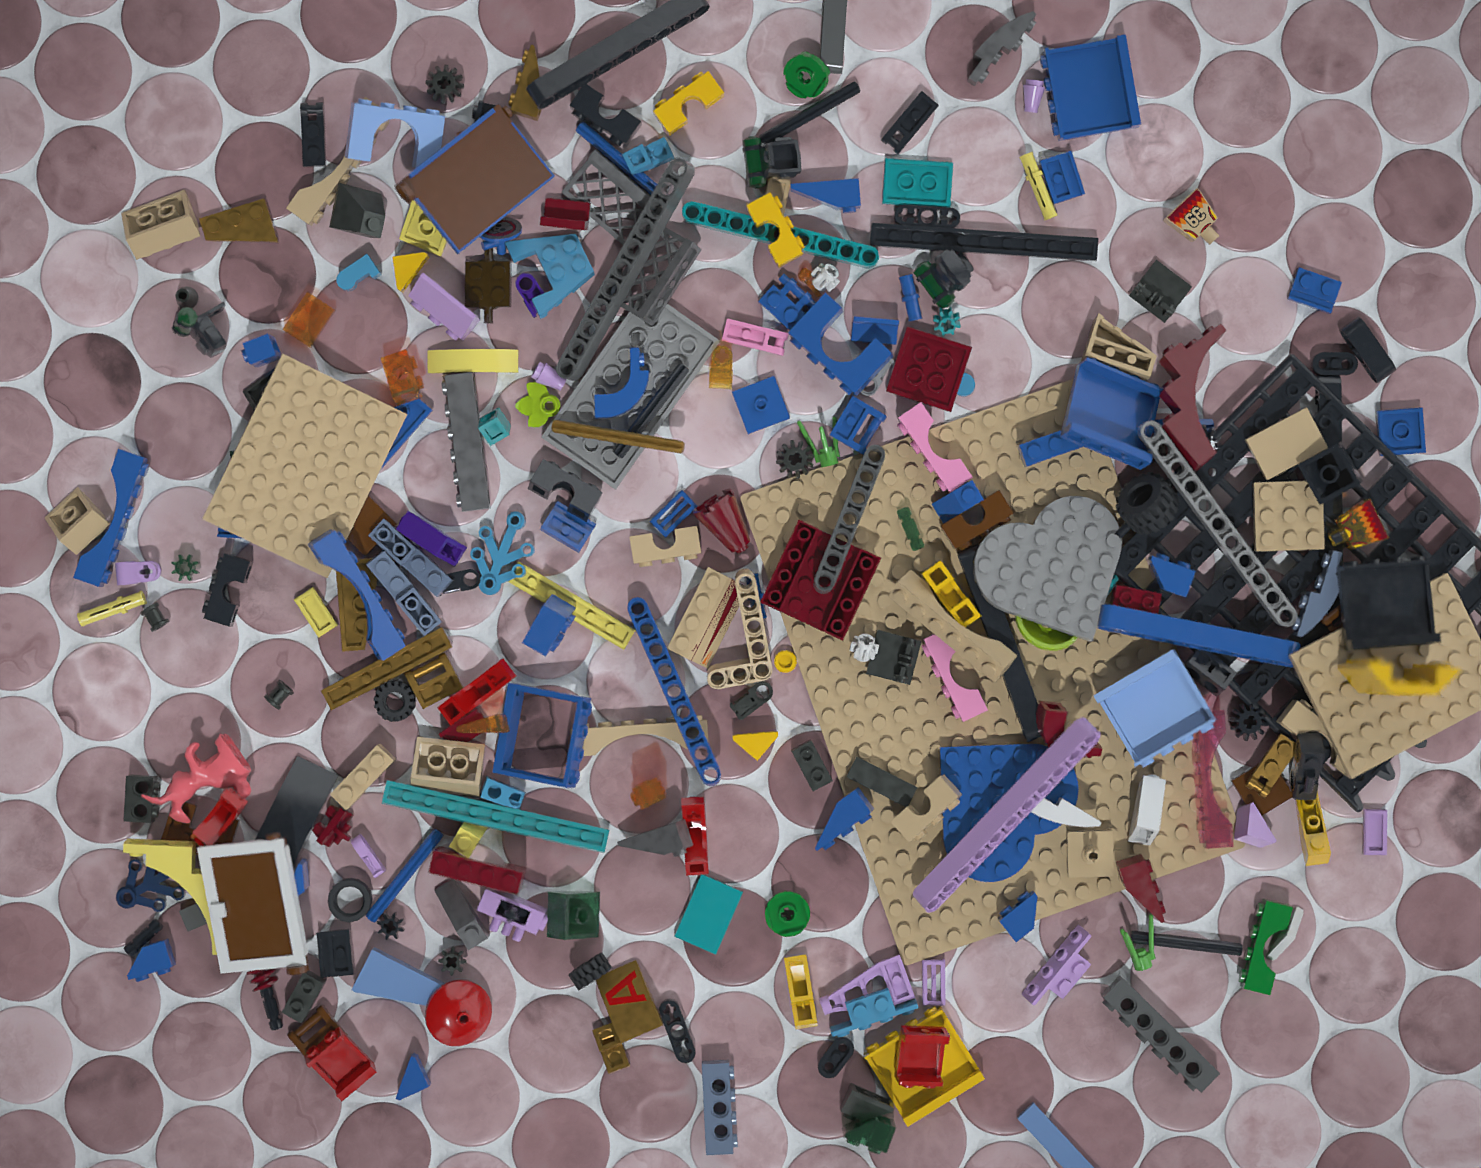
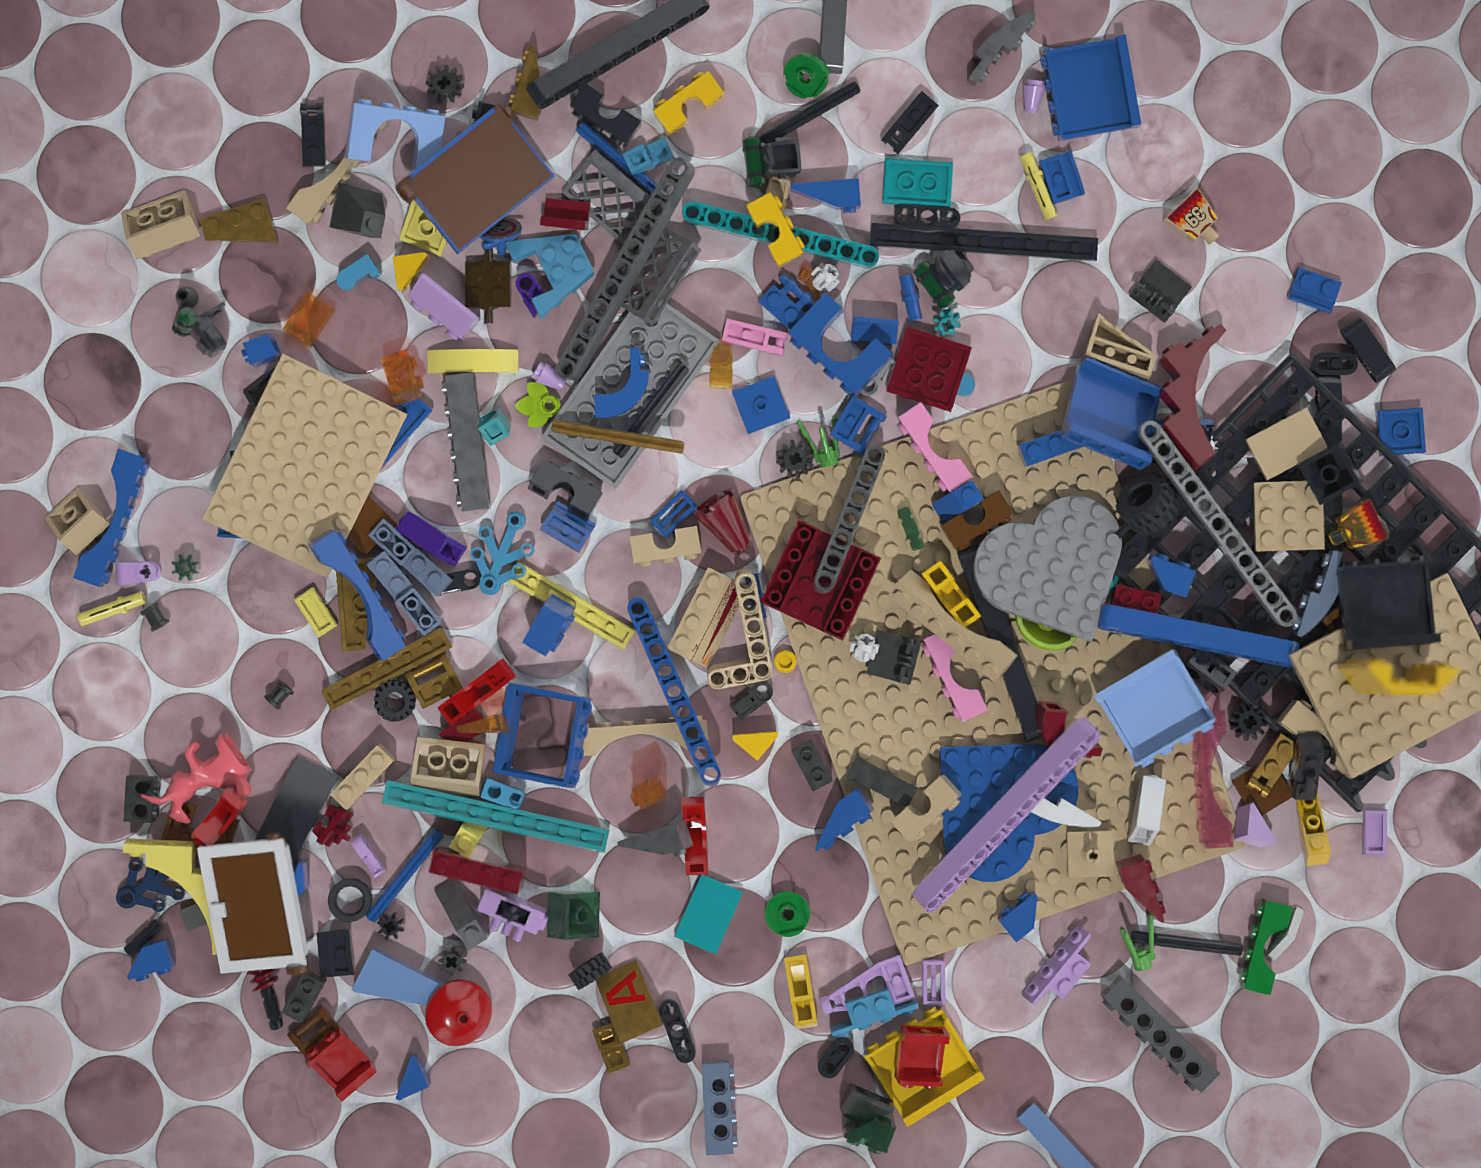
(218, 607): black arch -> none

